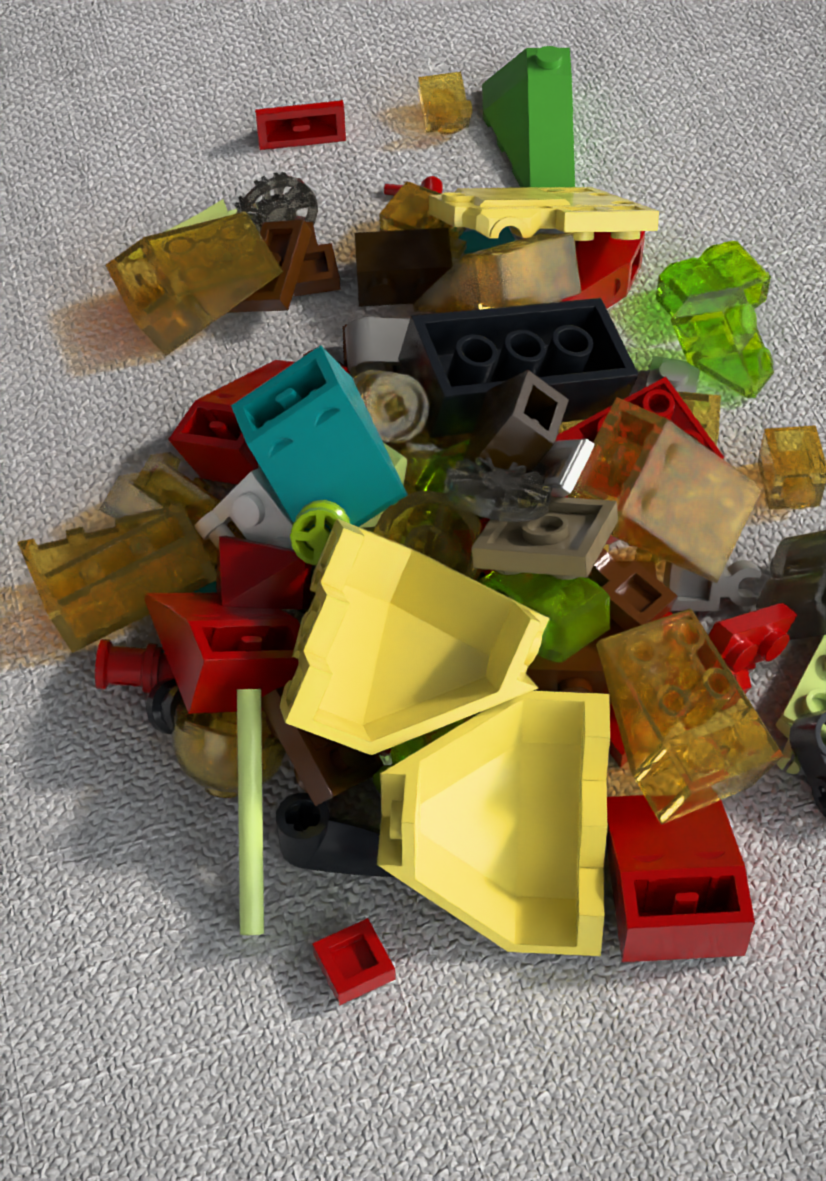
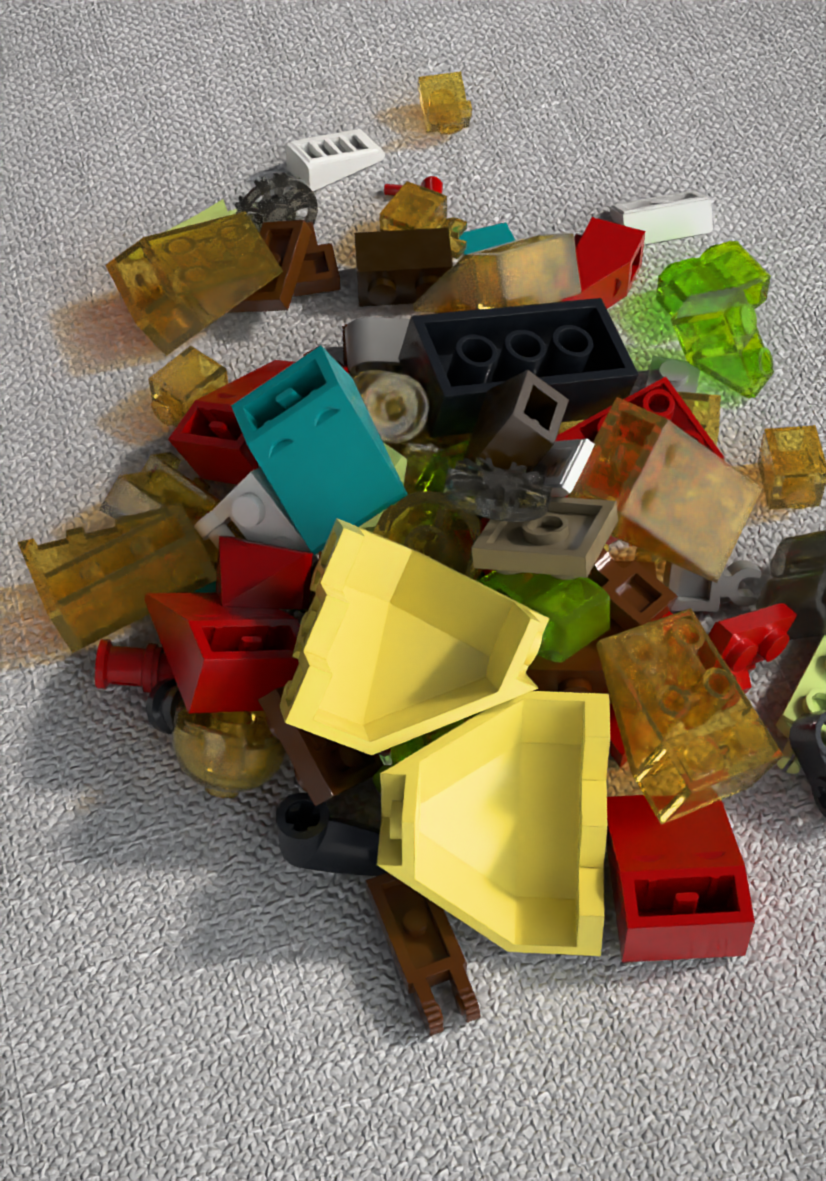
(183, 382): none -> clear yellow brick
(250, 812): yellowish green bar -> none
(301, 125): red slope -> none
(310, 543): lime wheel -> none
(322, 159): none -> white slope
(353, 961): red plate -> none
(422, 948): none -> reddish brown hinge
(528, 209): light yellow piece -> none
(533, 116): bright green wedge -> none
(666, 216): none -> white slope

